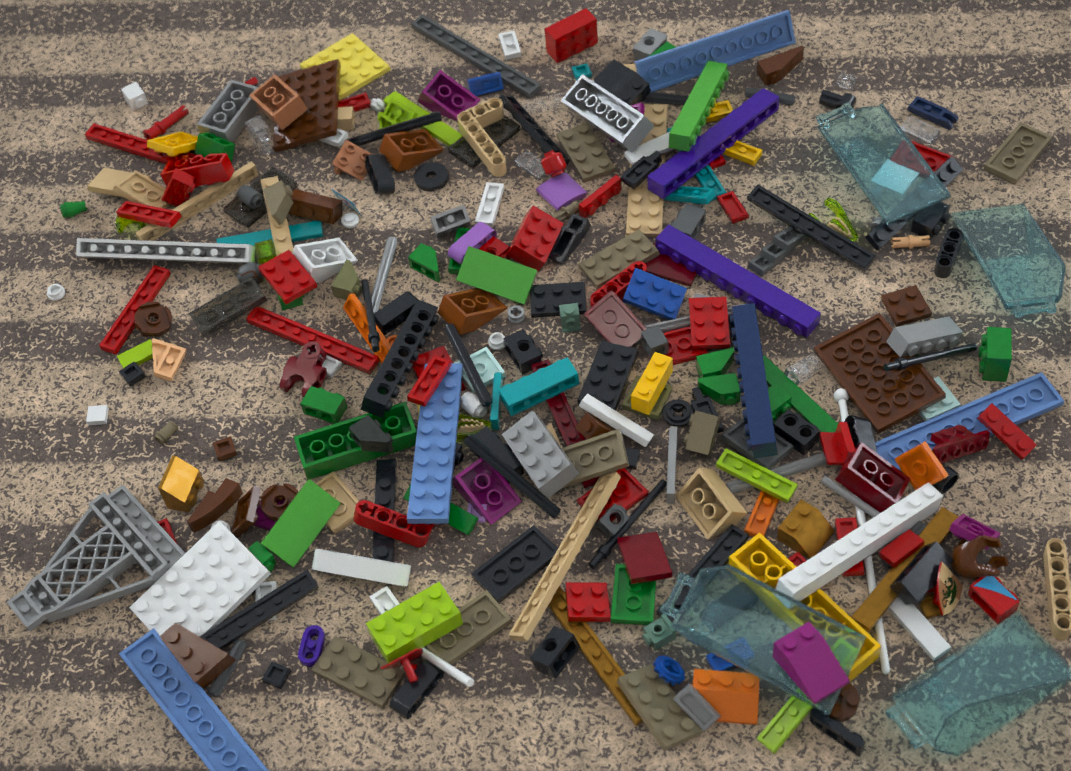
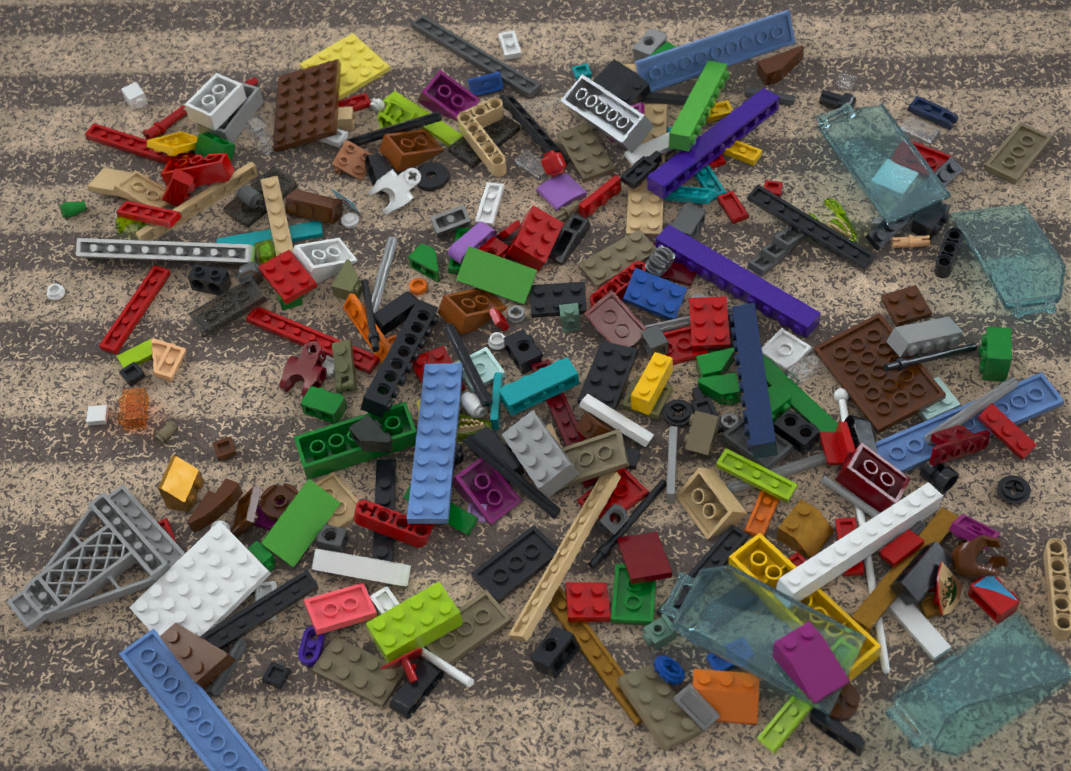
(134, 408): none -> clear orange brick
(151, 328): reddish brown plate -> none
(209, 279): none -> black brick
(215, 101): none -> white brick
(278, 102): nougat brick -> none
(279, 200): dark tan slope -> none
(339, 535): none -> dark grey brick
(340, 608): none -> coral plate
(344, 366): none -> olive plate
(397, 187): none -> white piece
(418, 286): none -> orange tile
(429, 381): red plate -> none
(498, 319): none -> red tile
(508, 230): none -> red tile
(571, 35): red brick -> none
(660, 261): none -> flat silver gear
(729, 416): none -> light grey bush
(774, 187): none -> red tile
(785, 349): none -> white tile
(921, 466): orange tile -> none
(976, 407): none -> light grey axle
(1022, 489): none -> black gear

